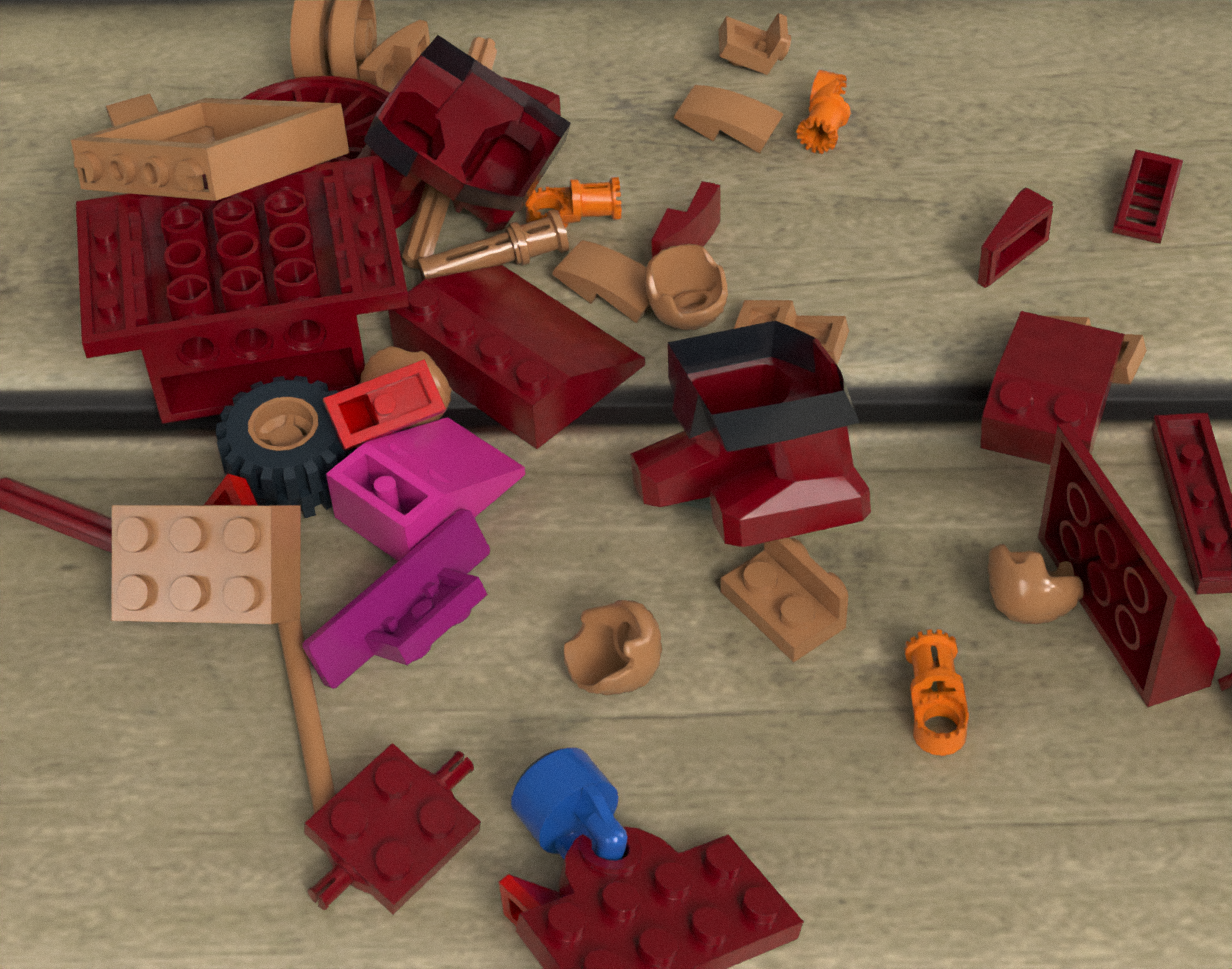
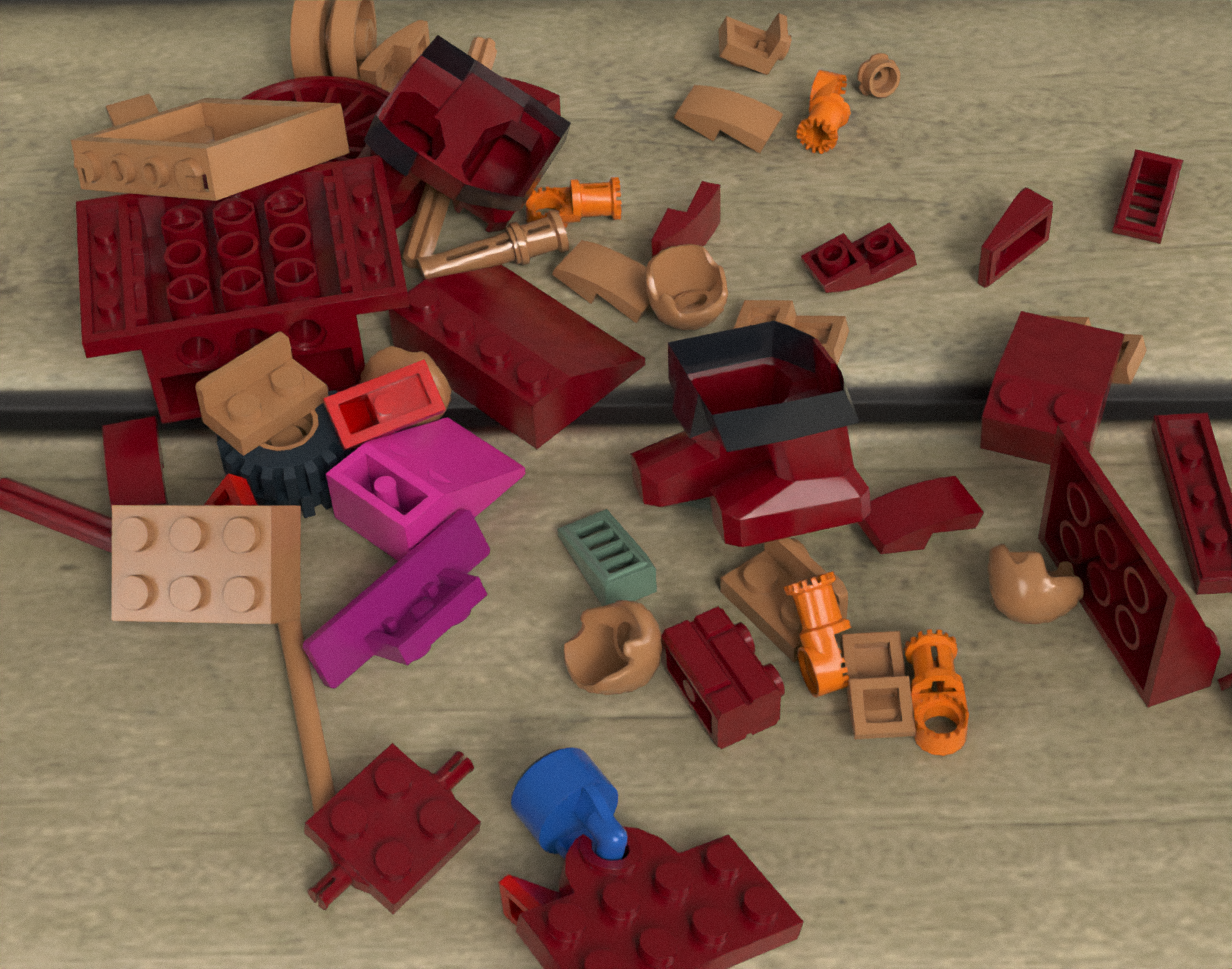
(134, 463): none -> dark red slope
(258, 394): none -> medium nougat bracket
(625, 584): none -> sand green slope
(722, 676): none -> dark red brick
(820, 620): none -> orange connector
(852, 265): none -> dark red slope
(877, 685): none -> medium nougat slope
(886, 79): none -> medium nougat plate
(911, 514): none -> dark red slope

